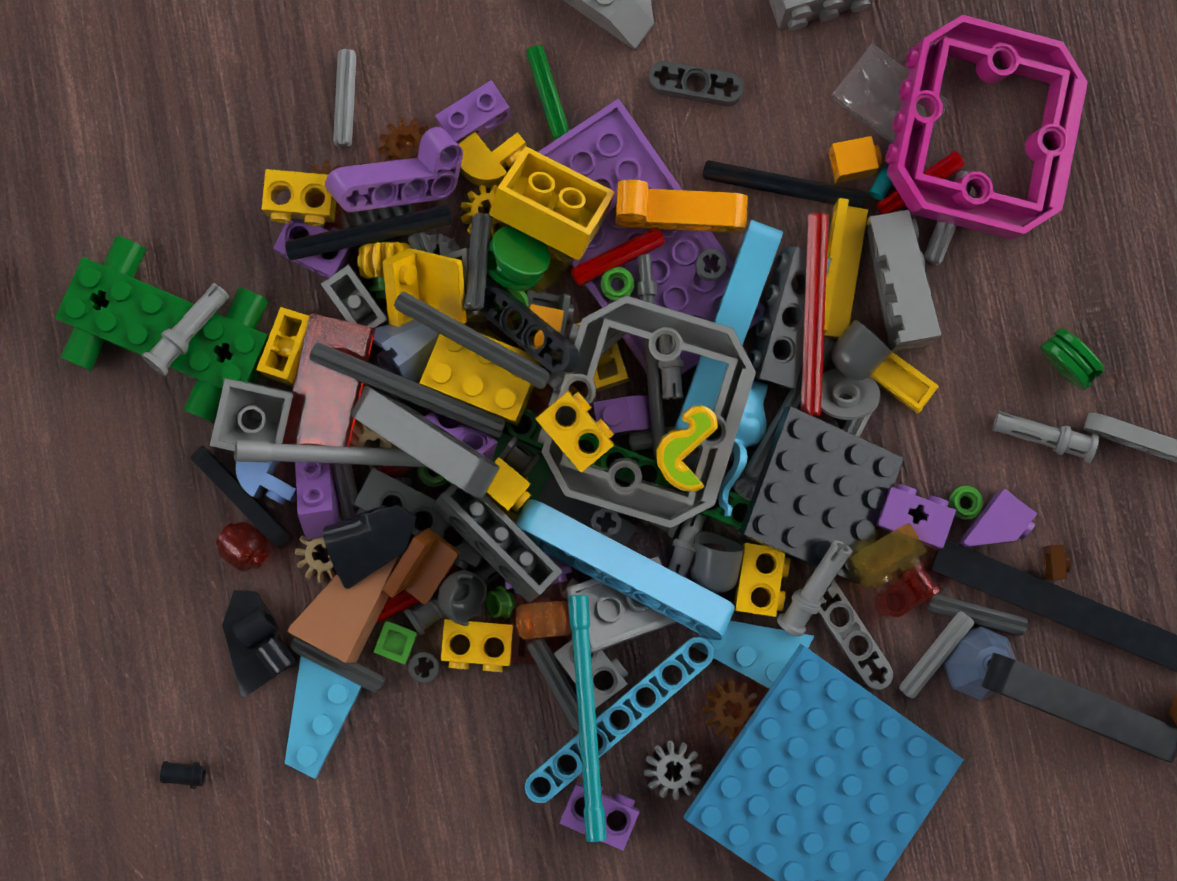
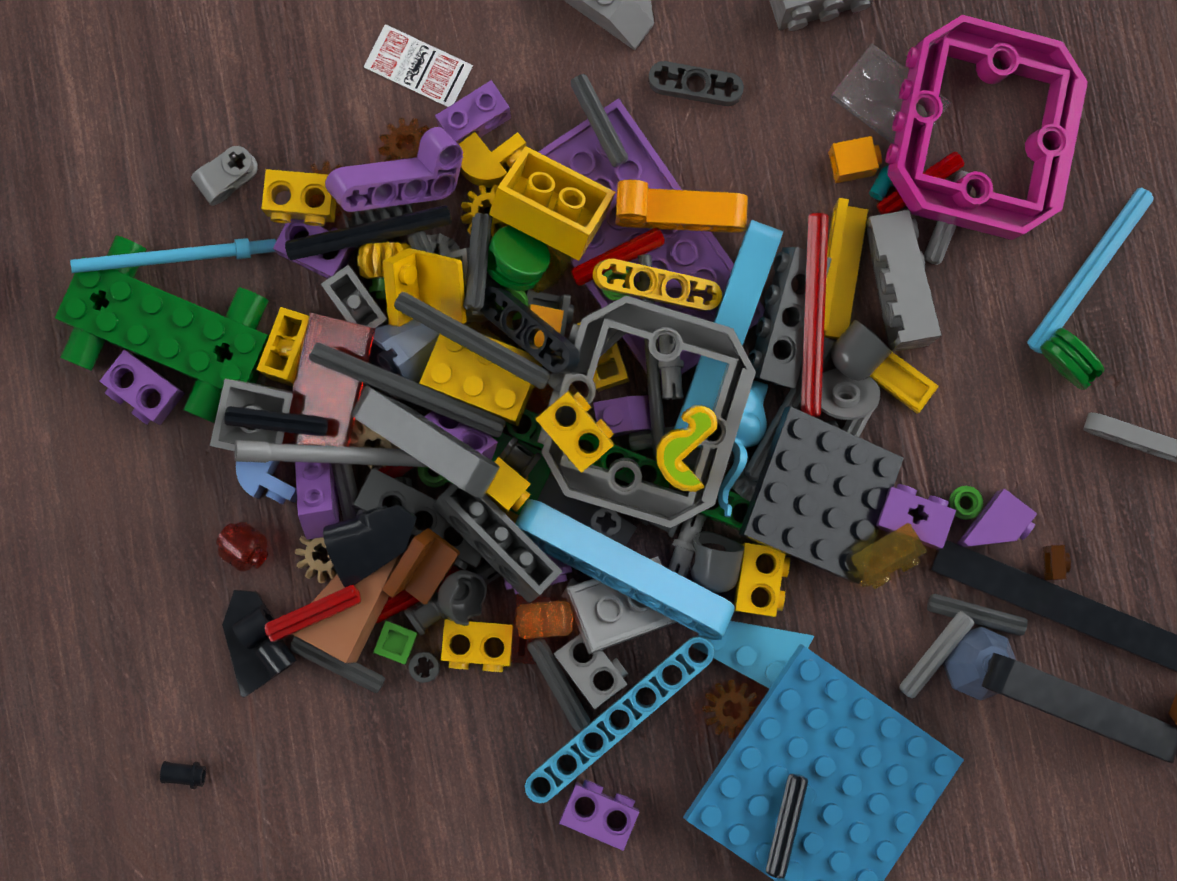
(145, 382): none -> medium lavender brick
(176, 340): light grey pin -> none
(222, 177): none -> light grey piece
(240, 248): none -> medium azure bar
(246, 503): black beam -> none
(275, 421): none -> black axle
(312, 613): none -> red axle
(318, 716): medium azure wing -> none
(344, 98): light grey axle -> none
(418, 66): none -> white sticker
(500, 602): bright green plate -> none
(547, 91): green axle -> none
(593, 811): teal piece -> none
(599, 120): none -> dark grey axle
(657, 287): none -> yellow beam
(685, 770): light grey gear -> none
(700, 265): dark grey bush -> none
(781, 184): black axle -> none
(787, 825): none -> black axle
(806, 600): light grey pin -> none
(852, 628): light grey beam -> none
(912, 589): clear red piece -> none
(1060, 439): light grey pin -> none
(1092, 268): none -> medium azure axle

